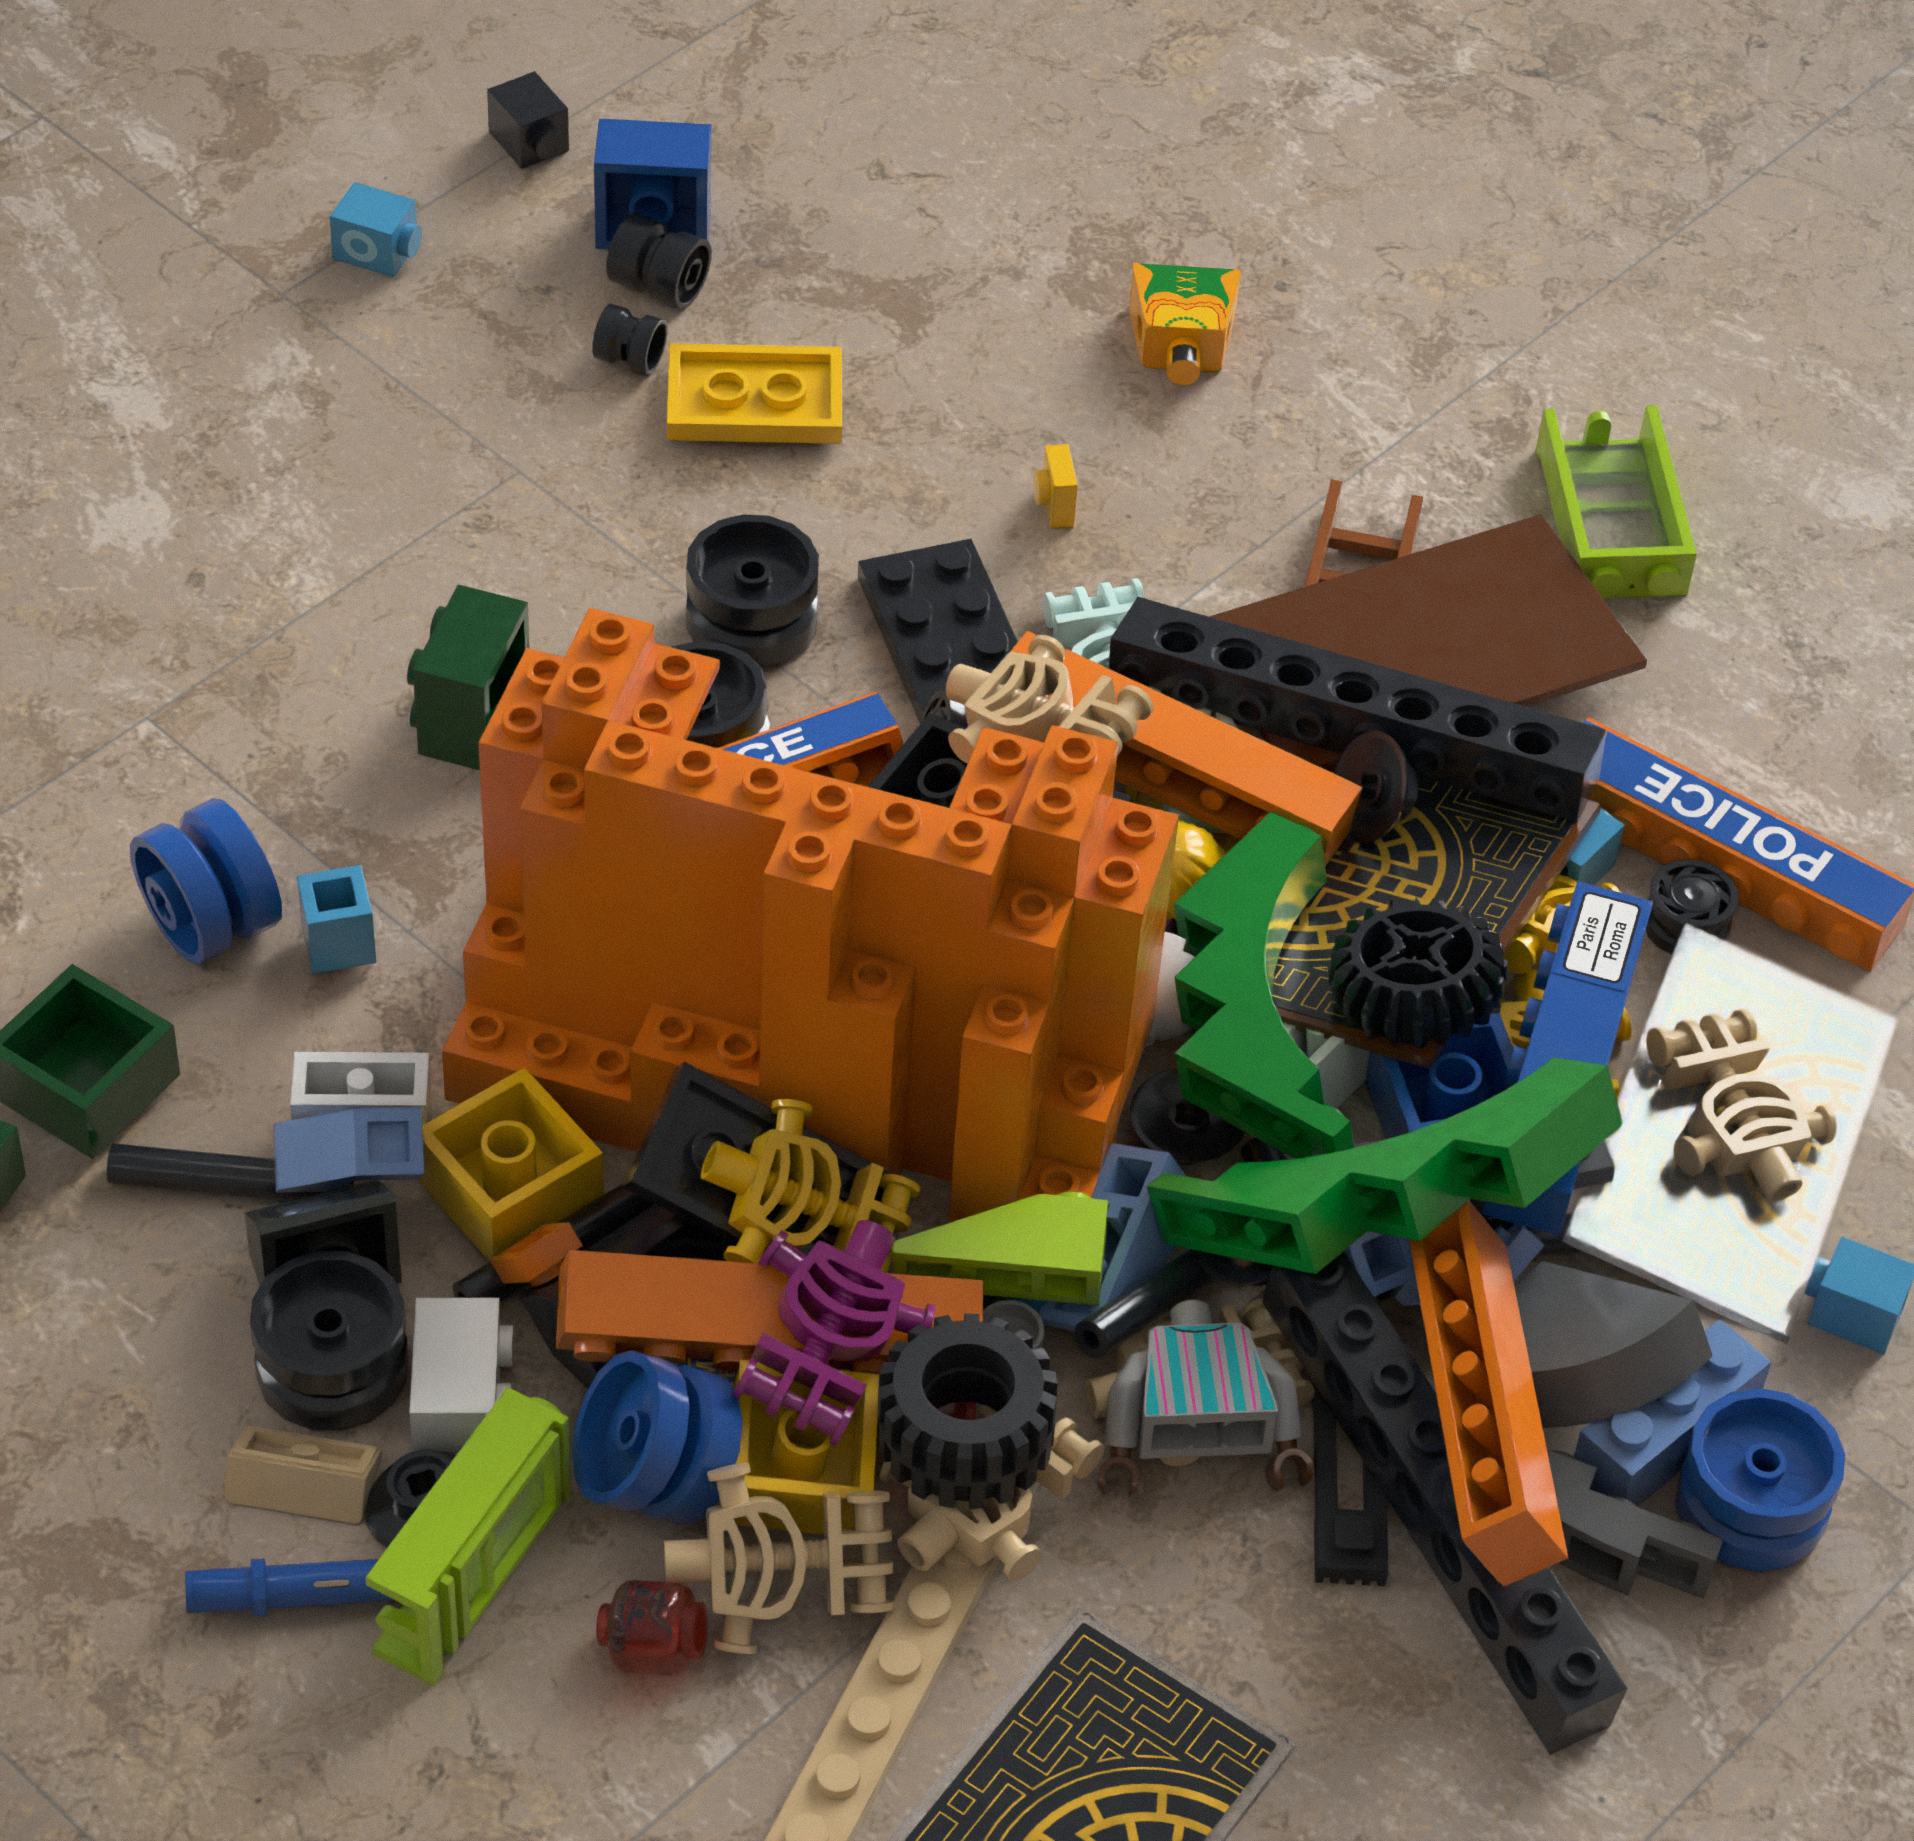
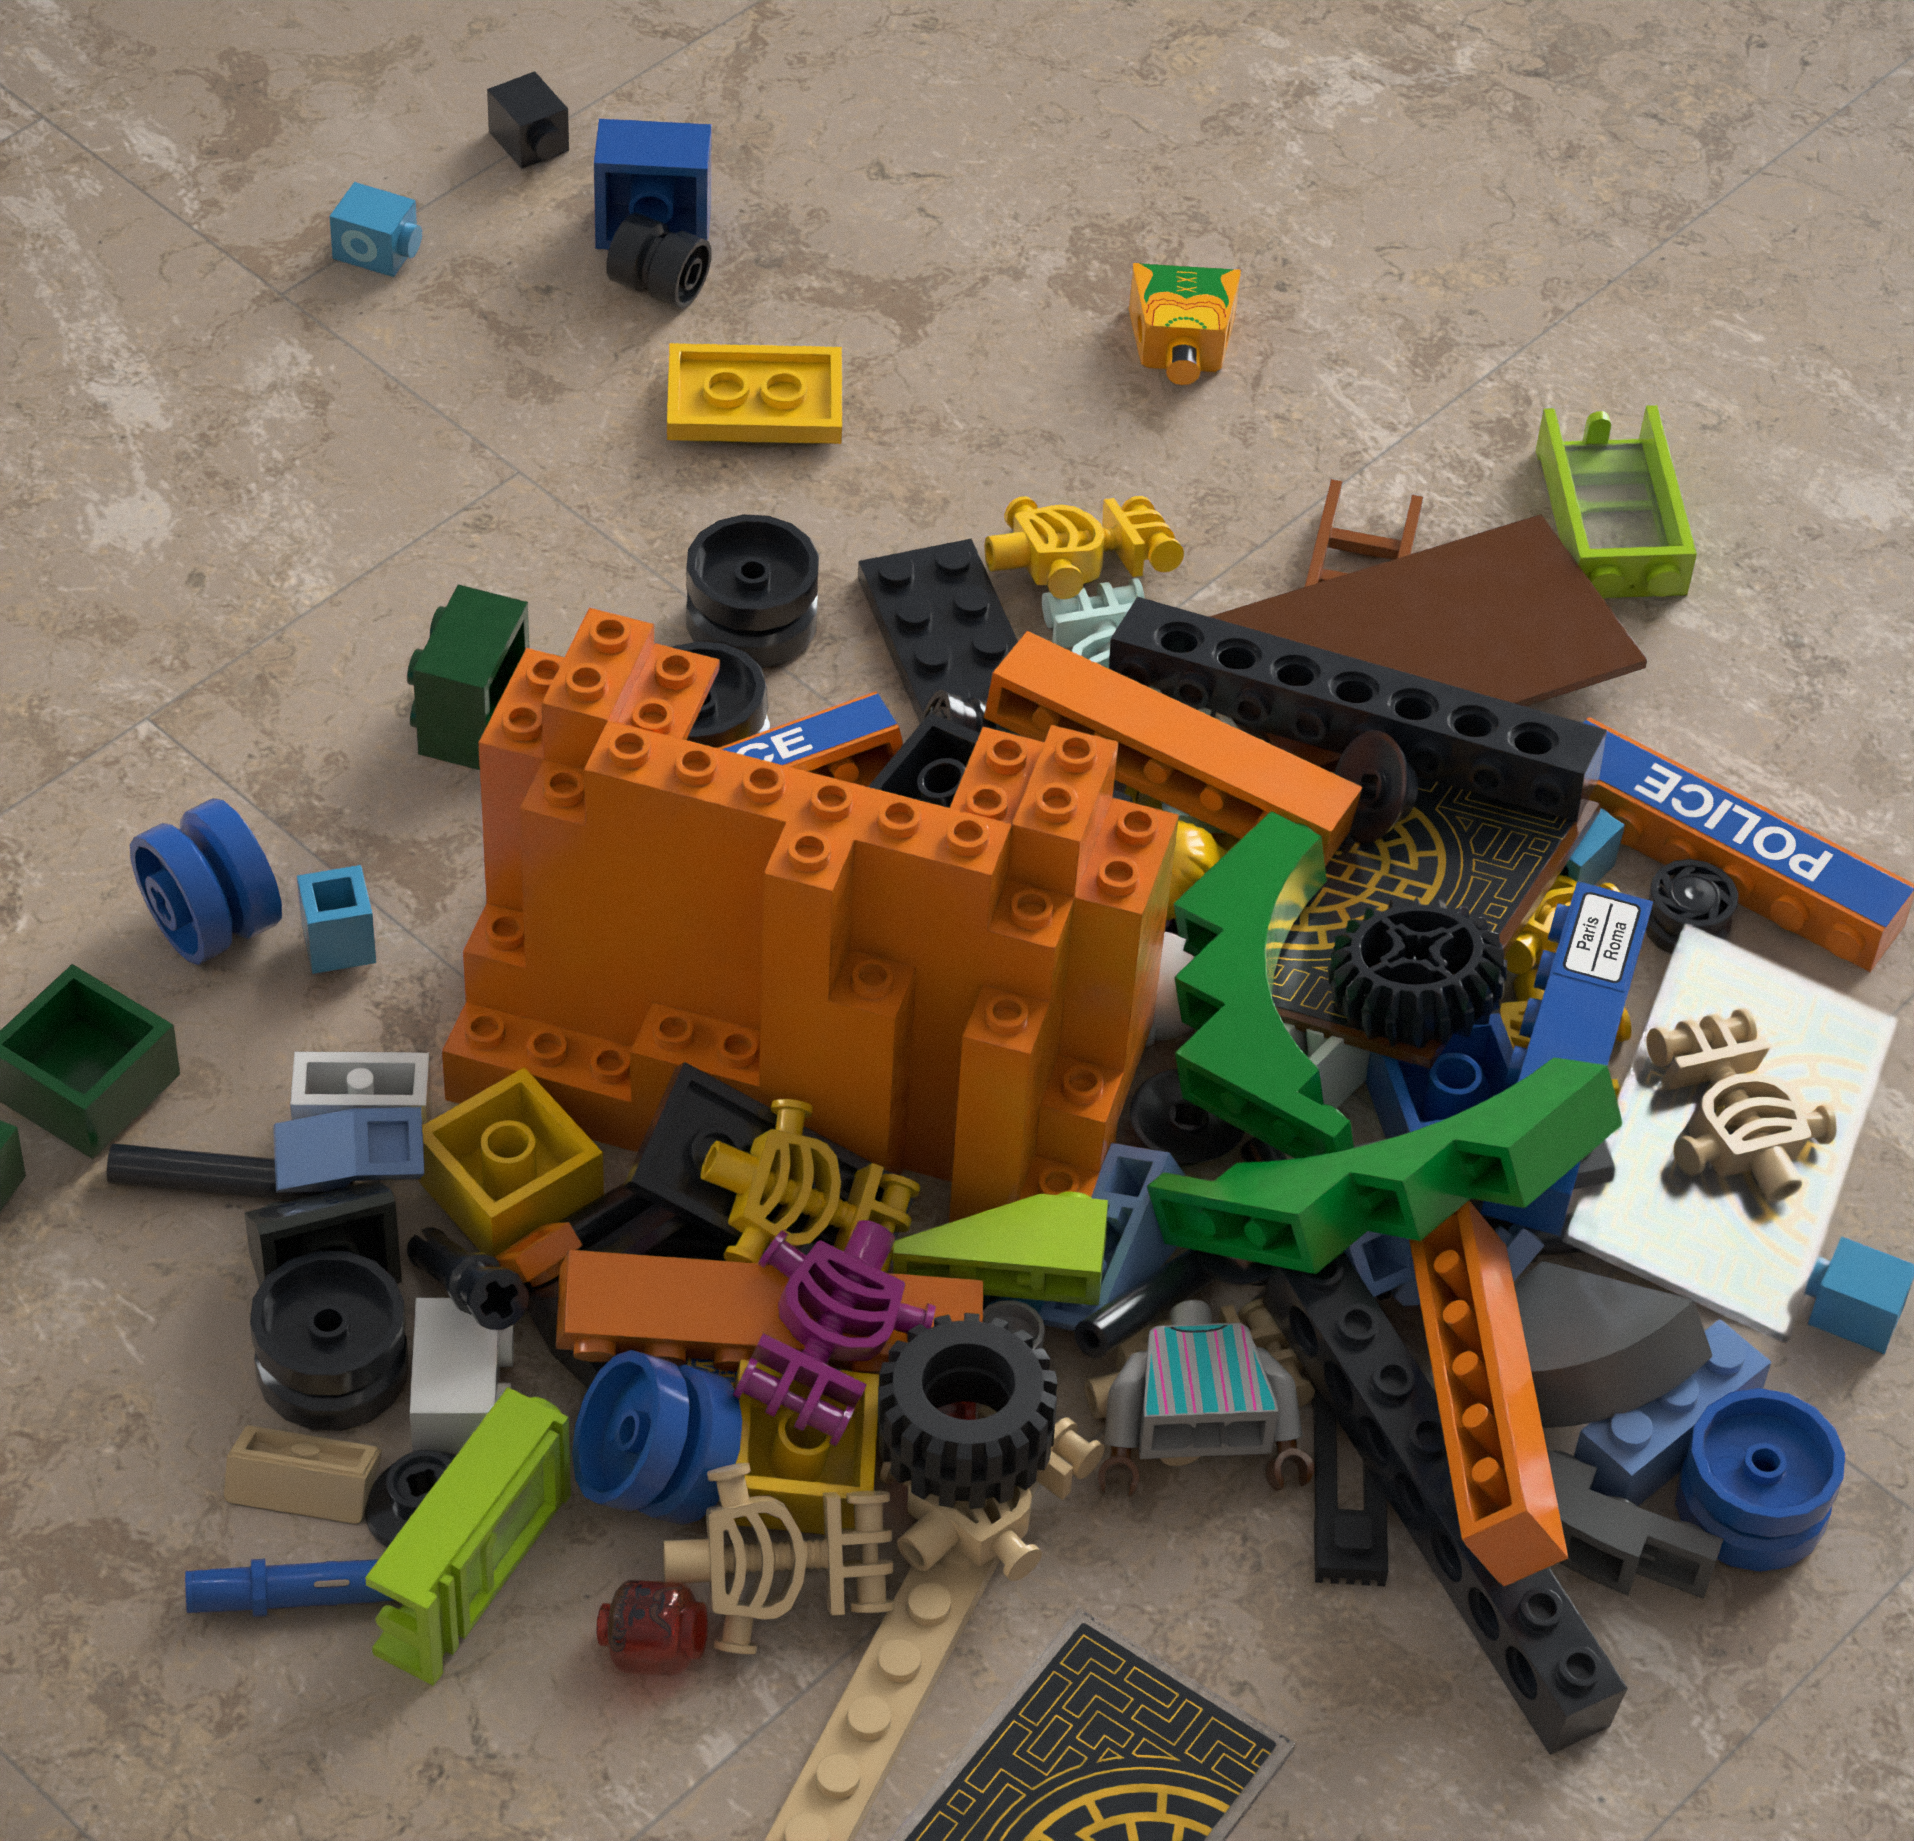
(471, 1279): none -> black pin
(629, 338): black wheel -> none
(1019, 701): tan piece -> none
(1057, 486): yellow plate -> none
(1066, 545): none -> yellow piece

